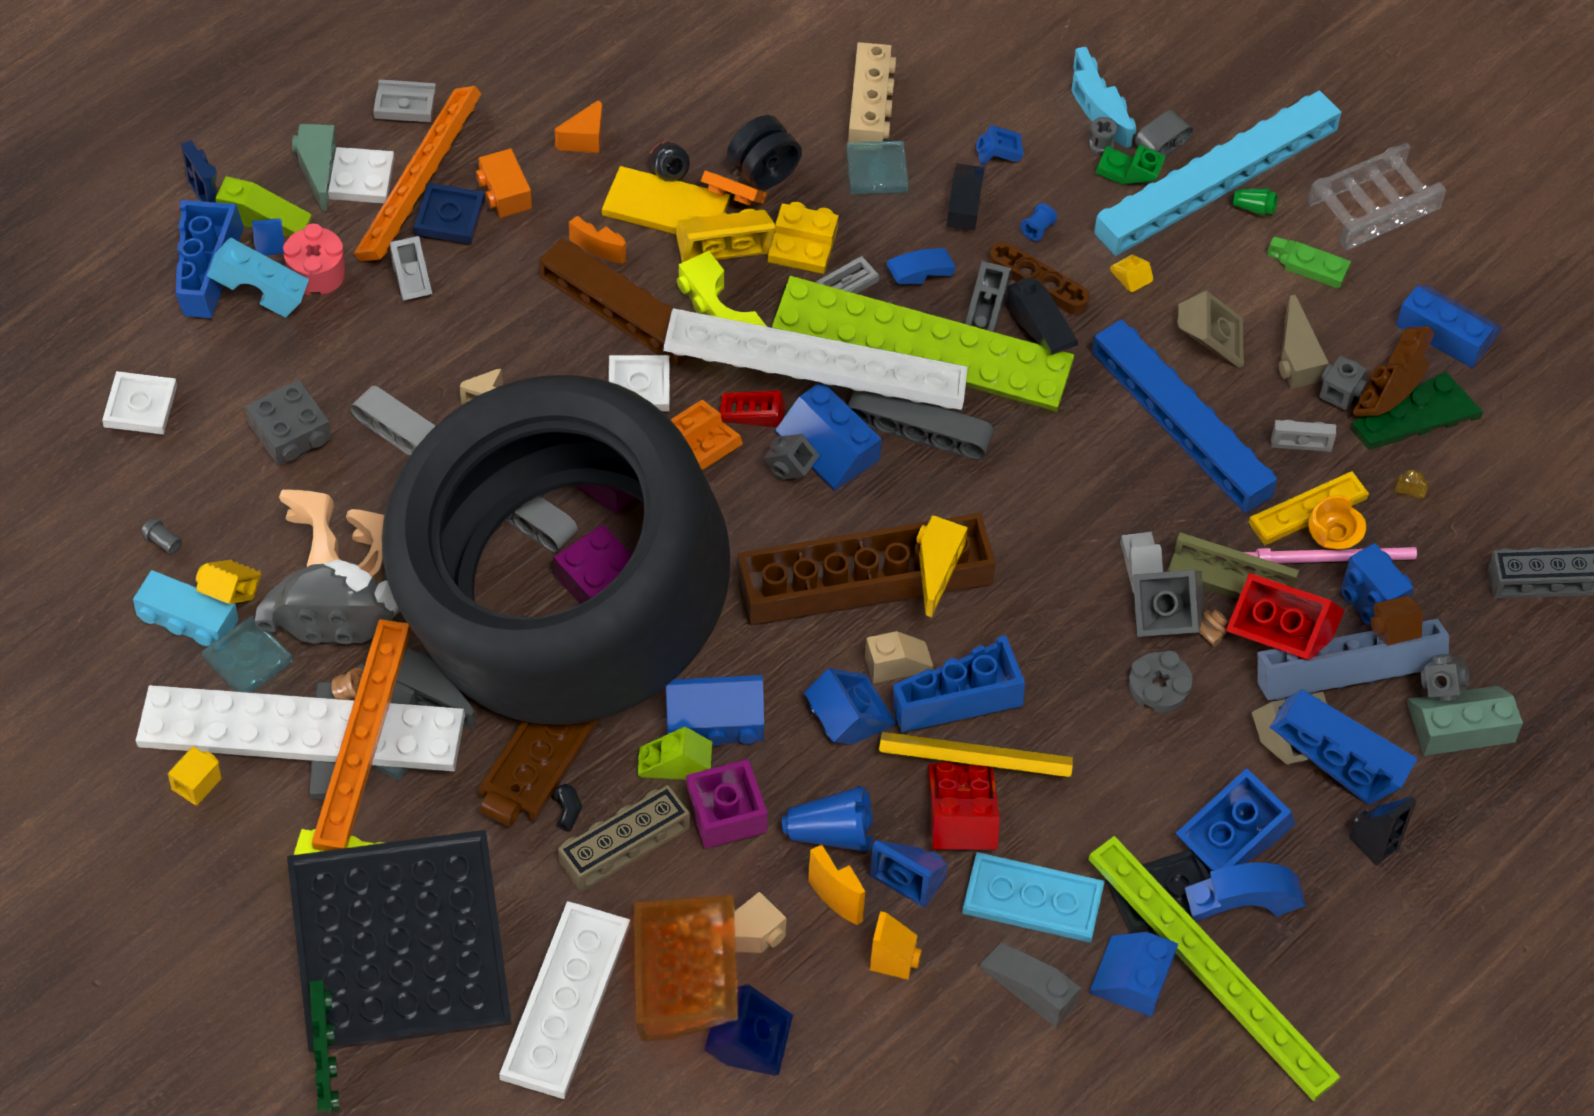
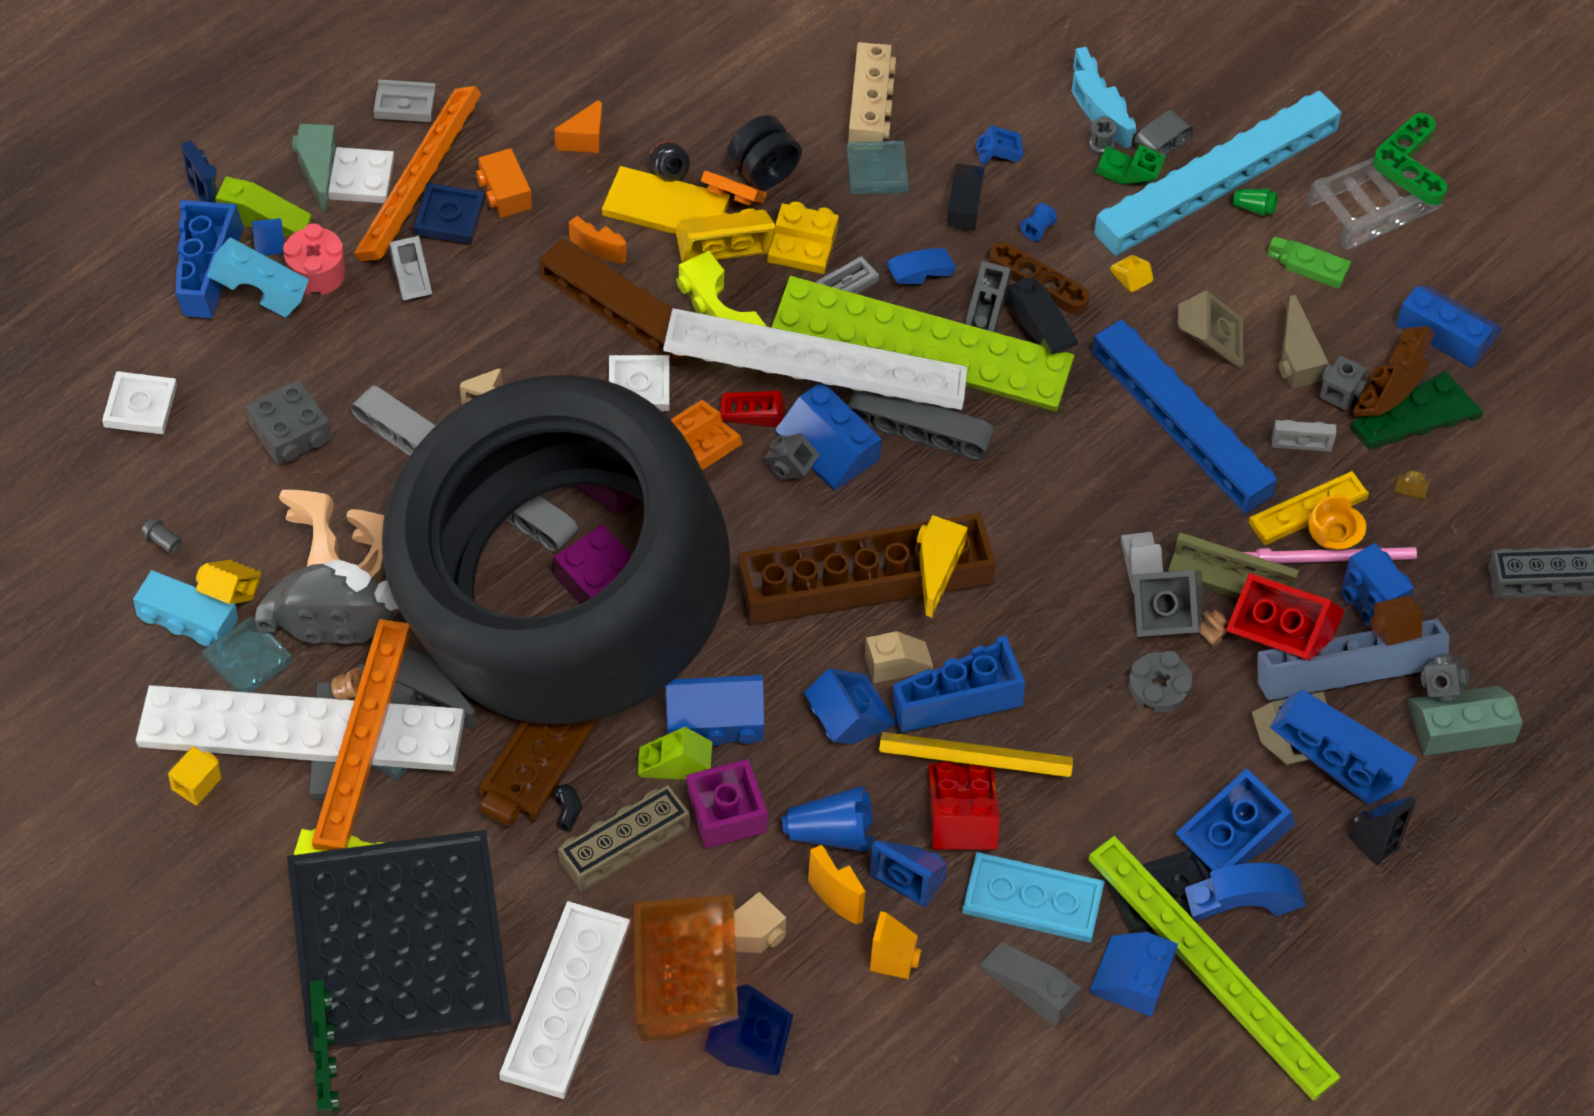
(1402, 156): none -> green beam

